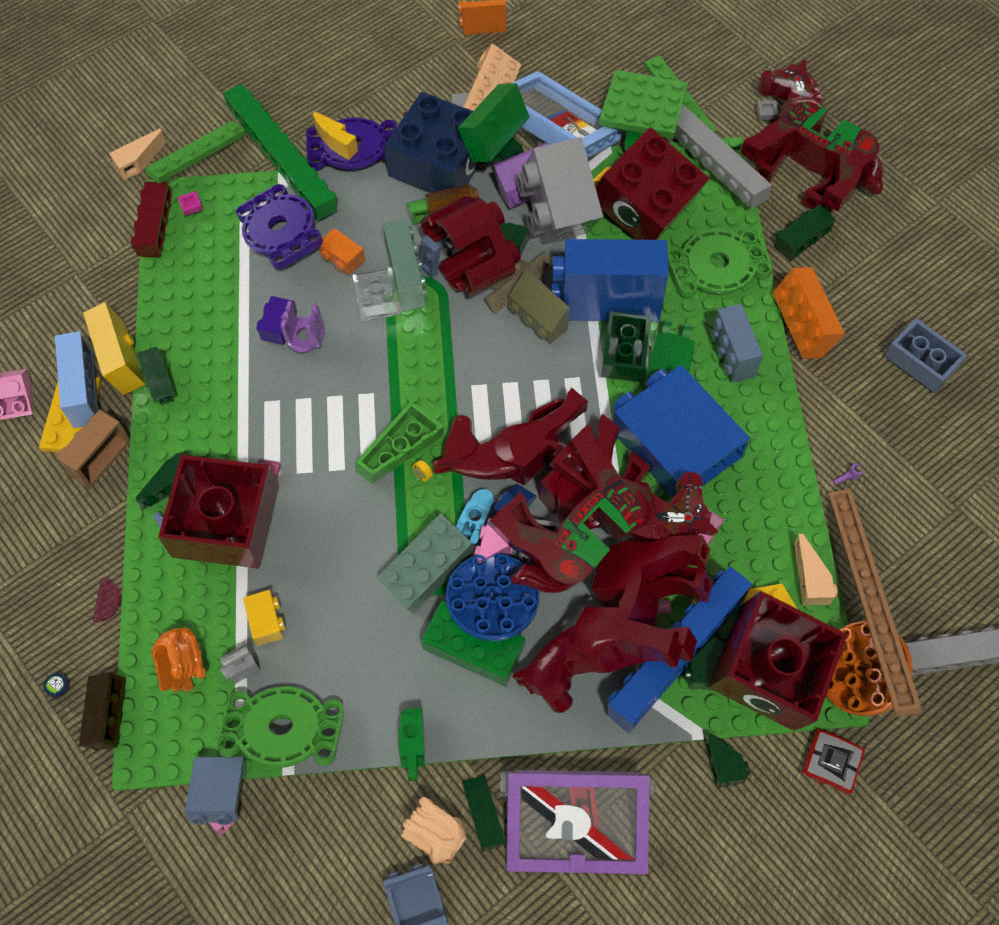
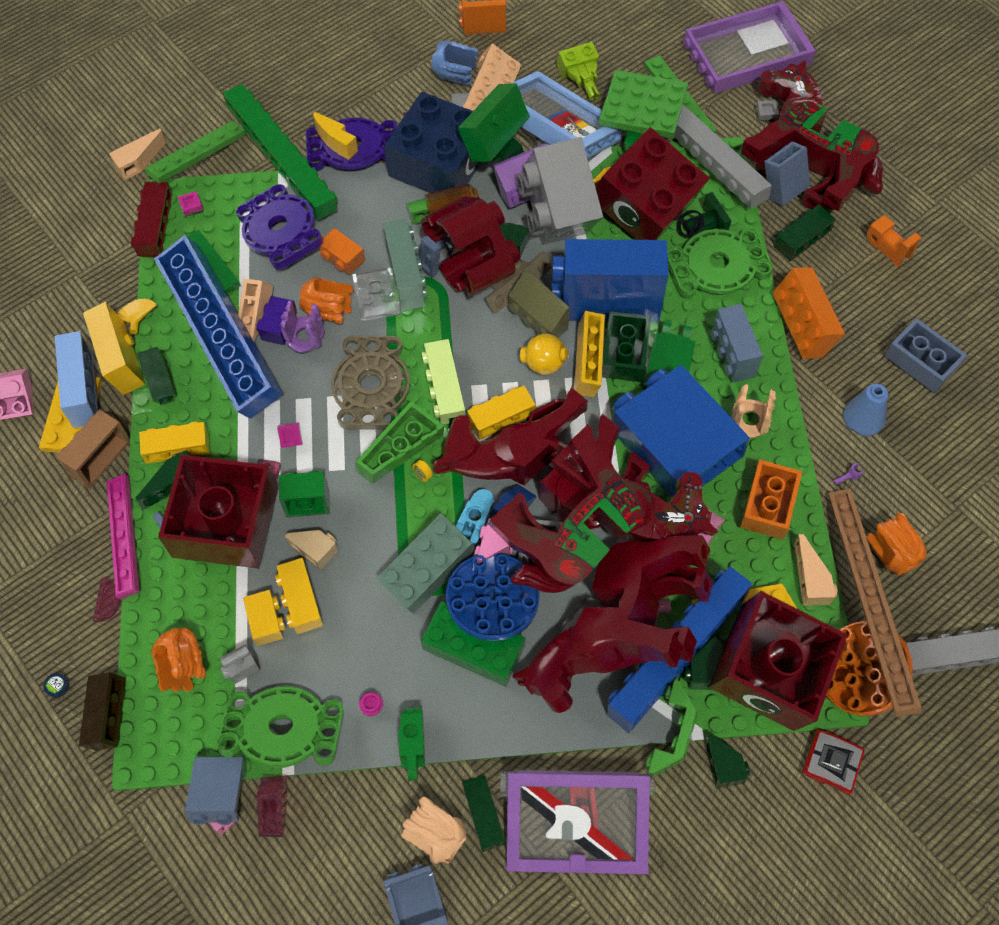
(122, 537): none -> dark pink tile
(135, 312): none -> yellow hand
(163, 443): none -> yellow brick
(218, 327): none -> blue brick
(222, 272): none -> green tile
(253, 298): none -> light nougat slope
(272, 807): none -> clear pink slope
(289, 435): none -> dark pink plate
(298, 596): none -> yellow brick
(304, 494): none -> green brick
(313, 546): none -> tan slope
(329, 296): none -> orange piece
(363, 363): none -> dark tan piece
(371, 704): none -> dark pink plate
(444, 380): none -> yellowish green brick
(455, 53): none -> medium blue piece
(501, 412): none -> yellow brick
(544, 354): none -> yellow brick
(580, 66): none -> lime brick
(589, 354): none -> yellow brick
(663, 761): none -> bright green slope
(713, 217): none -> dark green piece
(746, 45): none -> window
(763, 411): none -> light nougat piece
(771, 499): none -> orange brick
(787, 173): none -> sand blue brick
(867, 411): none -> medium blue cone
(890, 242): none -> orange piece
(897, 545): none -> orange piece

